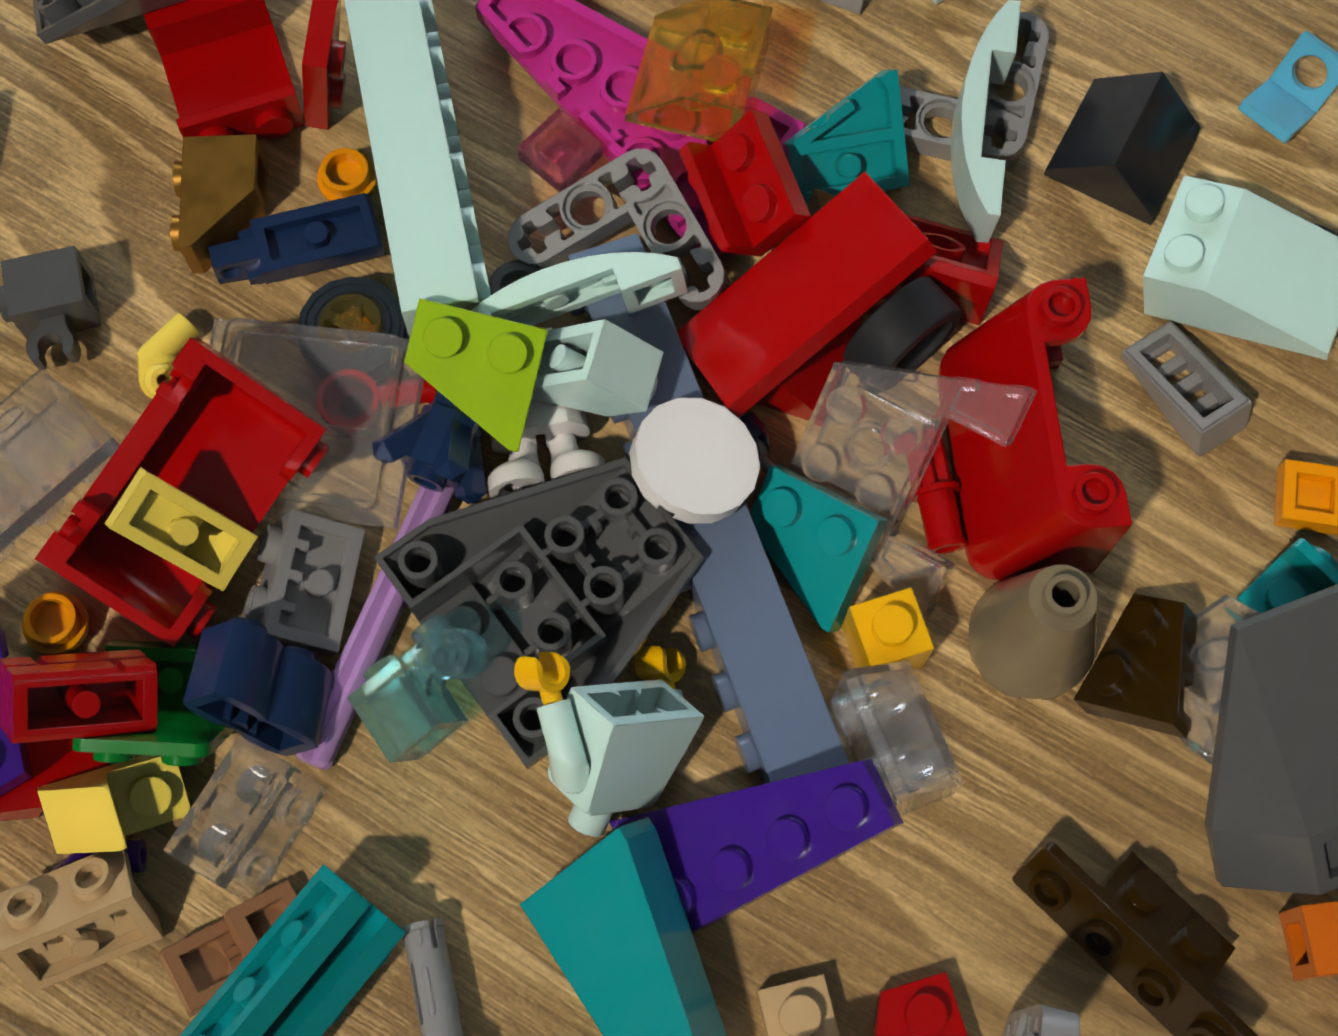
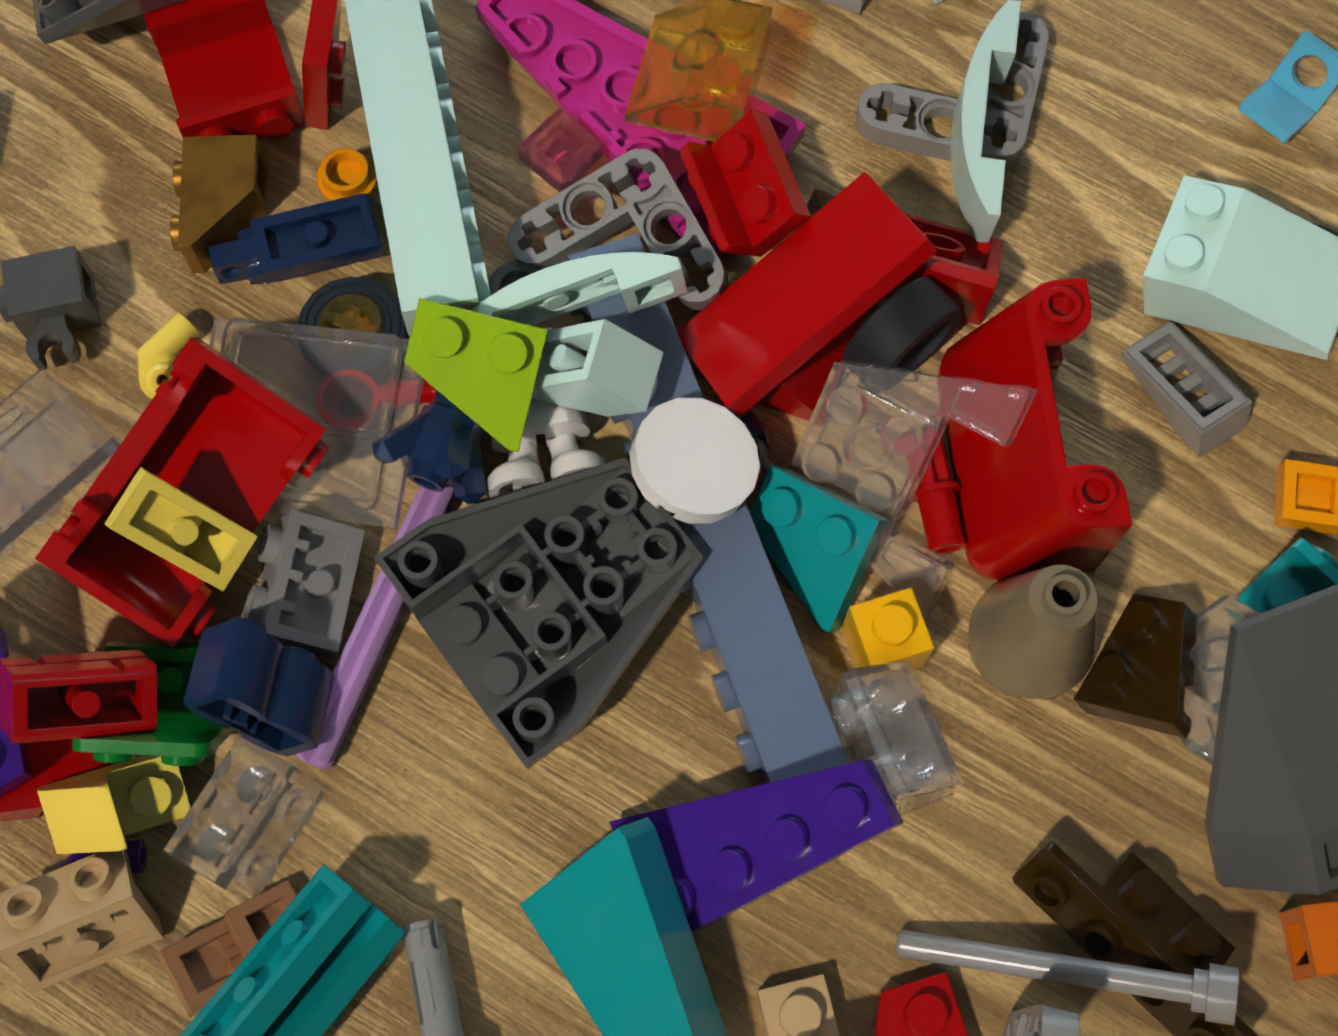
(55, 623): light orange plate -> none
(407, 695): clear light blue brick -> none
(614, 741): light aqua torso -> none
(853, 138): teal wing -> none
(1126, 143): black slope -> none
(1207, 991): none -> light grey piece

